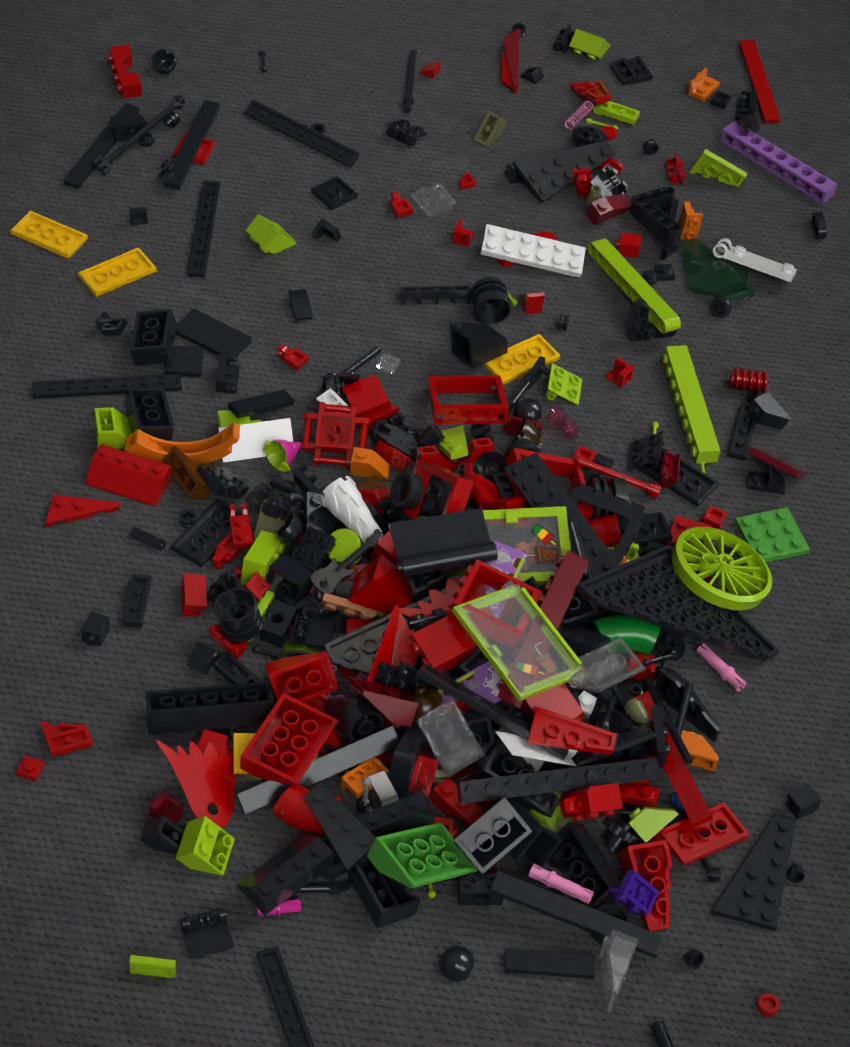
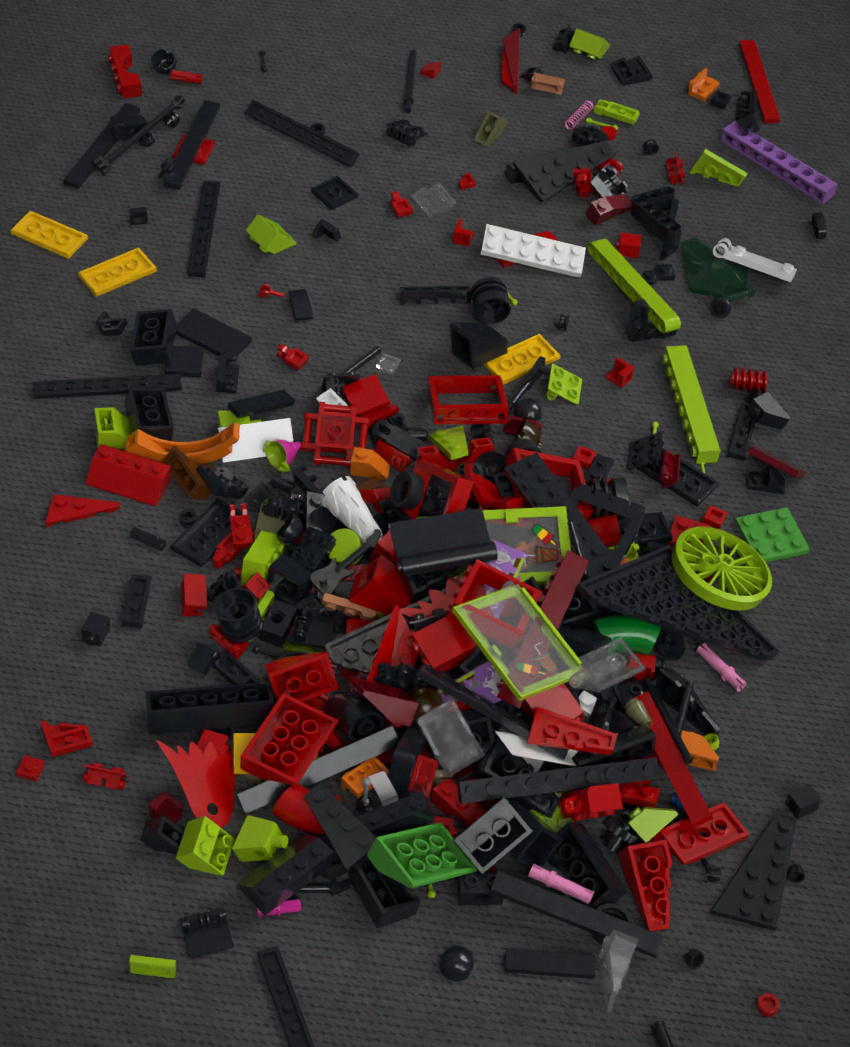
(113, 777): none -> red hinge
(186, 77): none -> red axle
(258, 840): none -> lime torso
(266, 289): none -> red hand
(430, 436): black panel -> none
(532, 302): red slope -> none
(547, 83): none -> nougat hinge
(563, 421): clear pink slope -> none
(593, 91): red wing -> none
(594, 194): olive cone -> none
(635, 893): dark purple bracket -> none
(646, 662): black hinge -> none
(651, 489): red piece -> none
(660, 730): black hinge -> none
(689, 222): orange bracket -> none
(713, 740): none -> lime hinge

